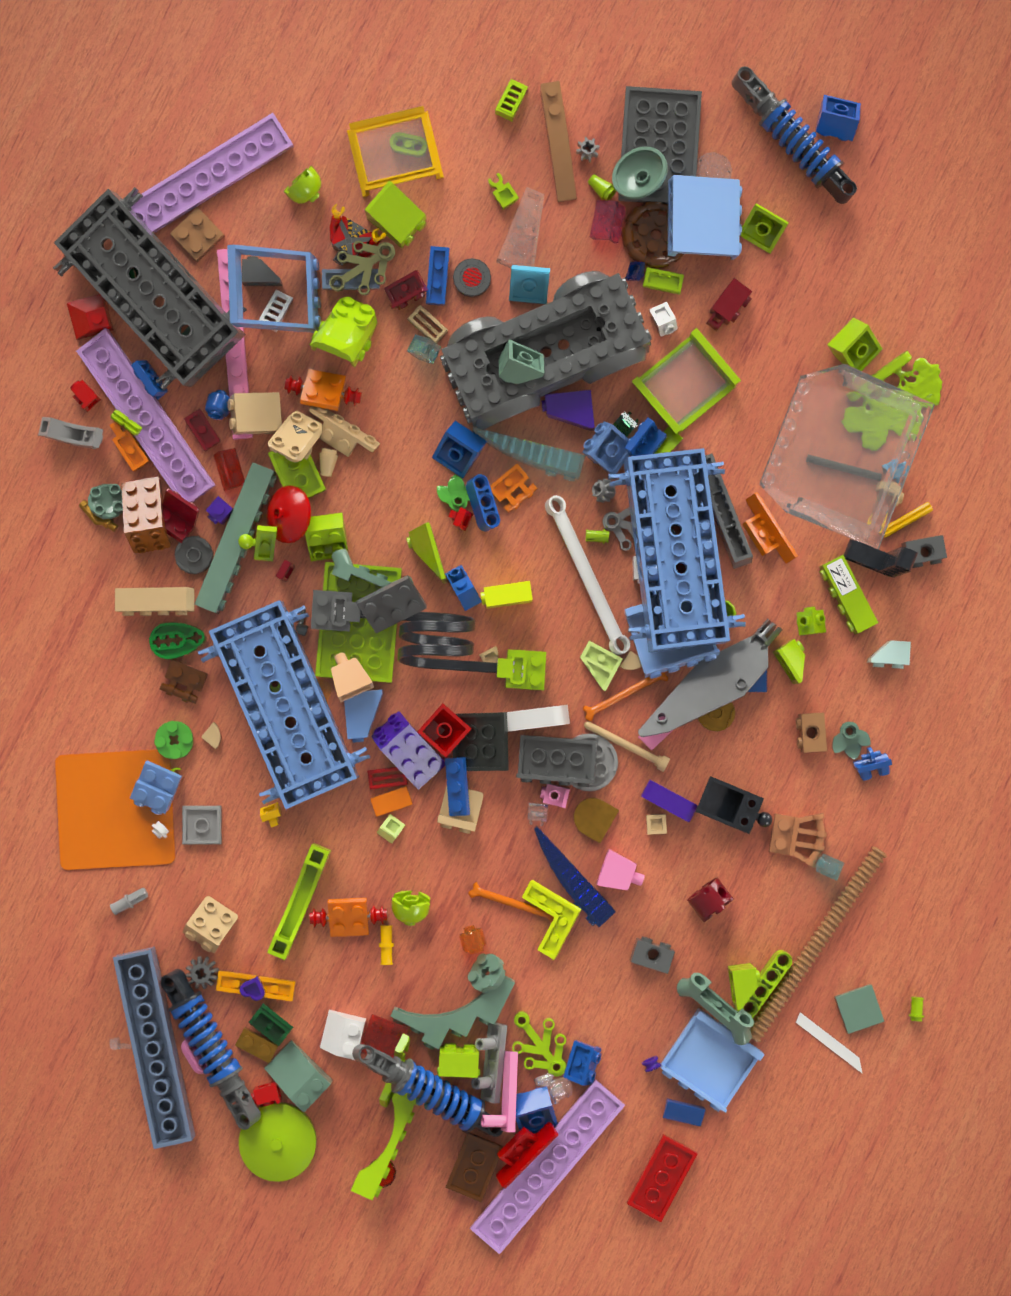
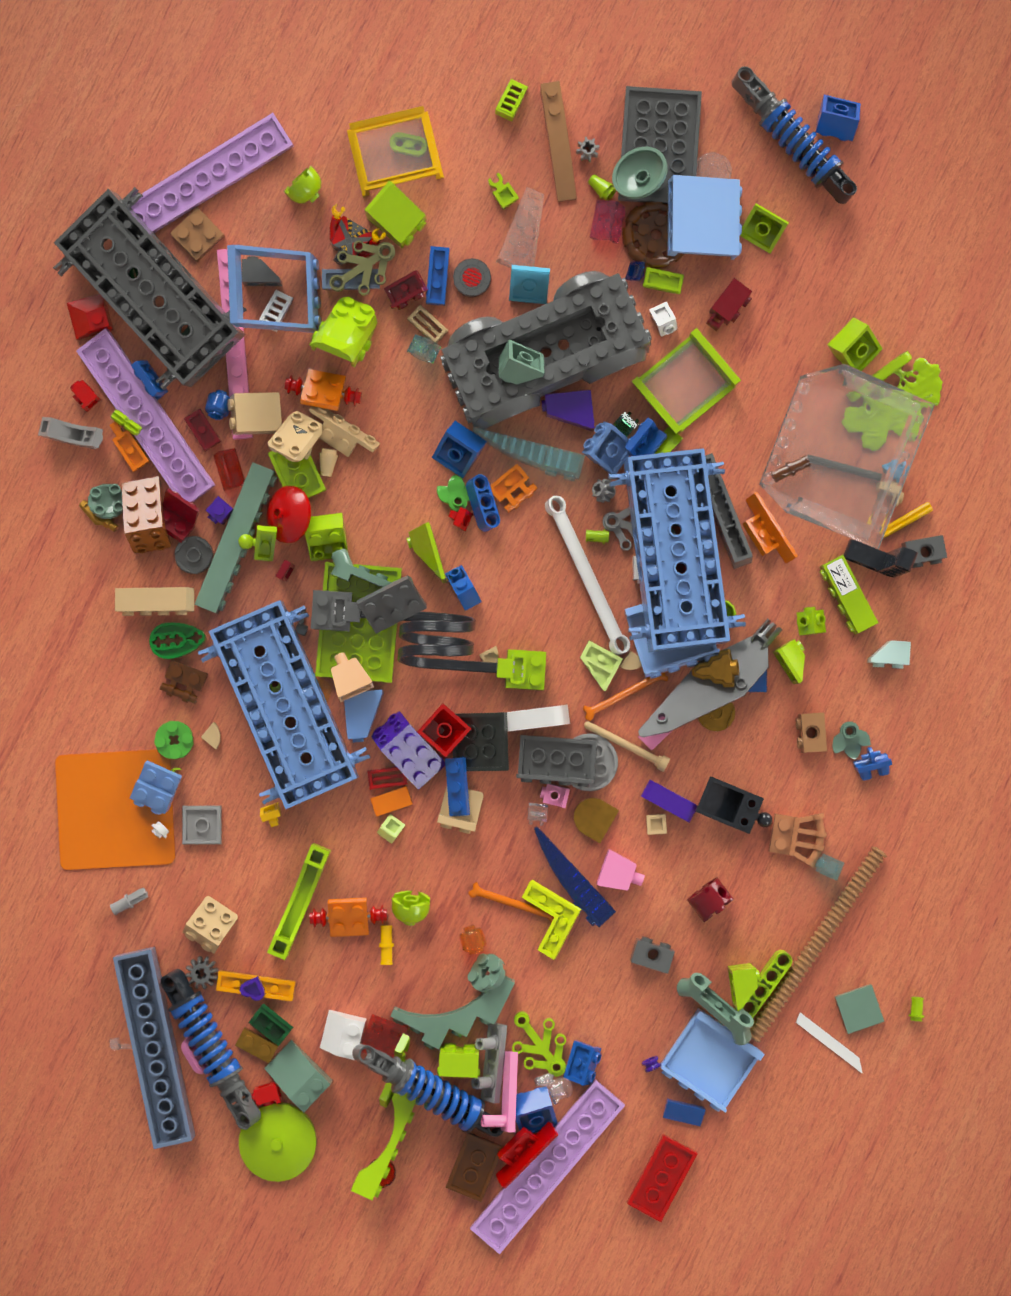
(507, 594): neon yellow brick -> none
(718, 669): none -> pearl gold rock
(790, 468): none -> reddish brown pin

